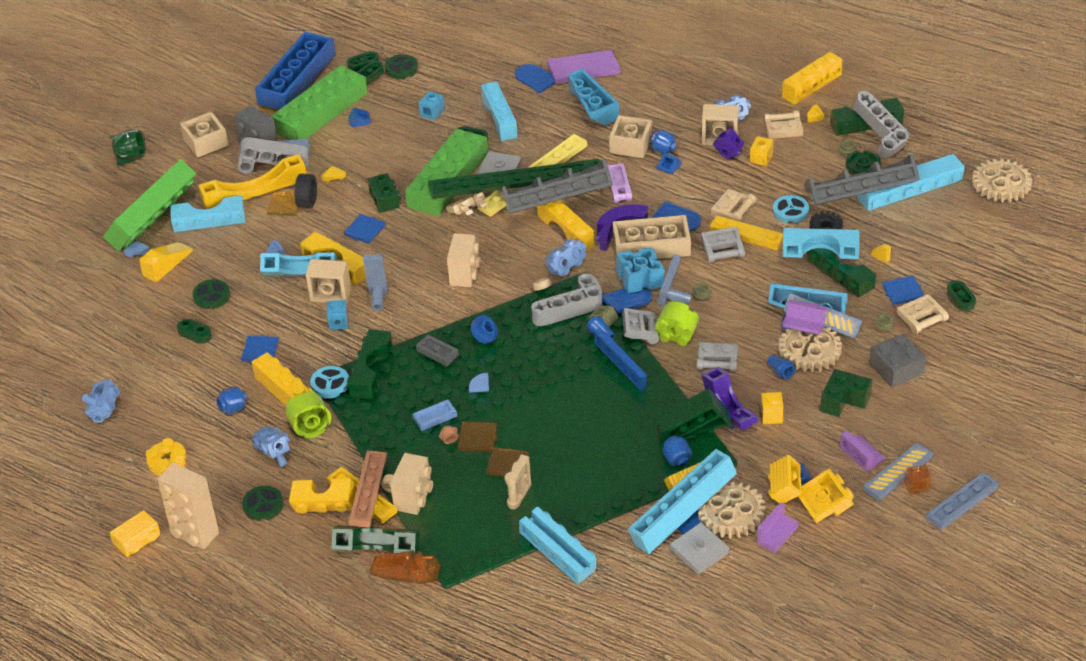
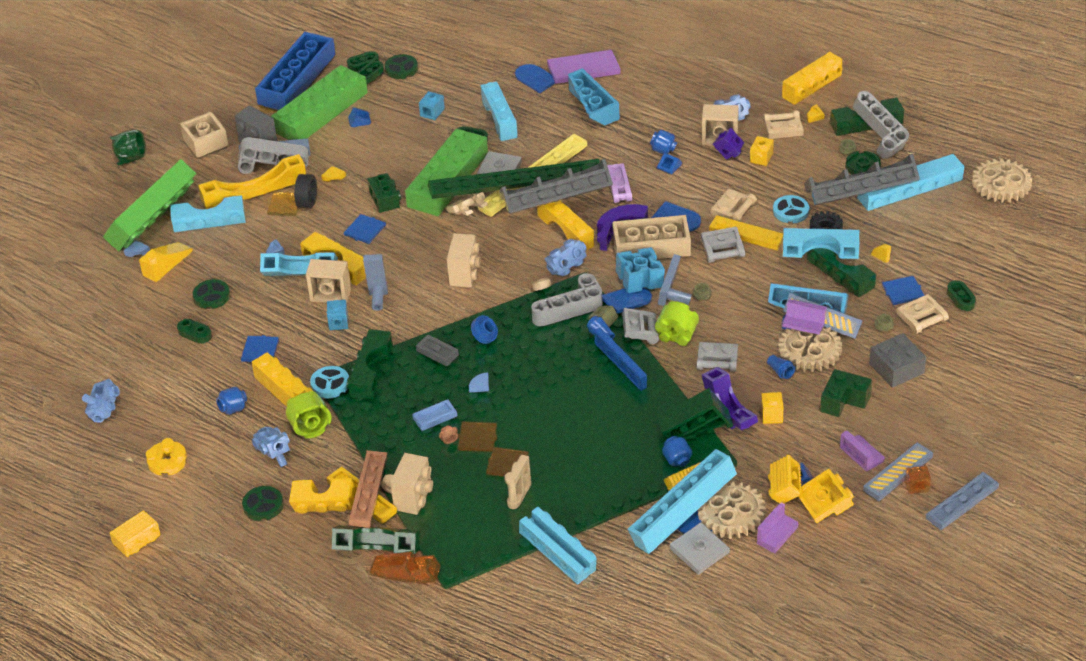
(188, 505): tan brick -> none
(630, 136): tan brick -> none

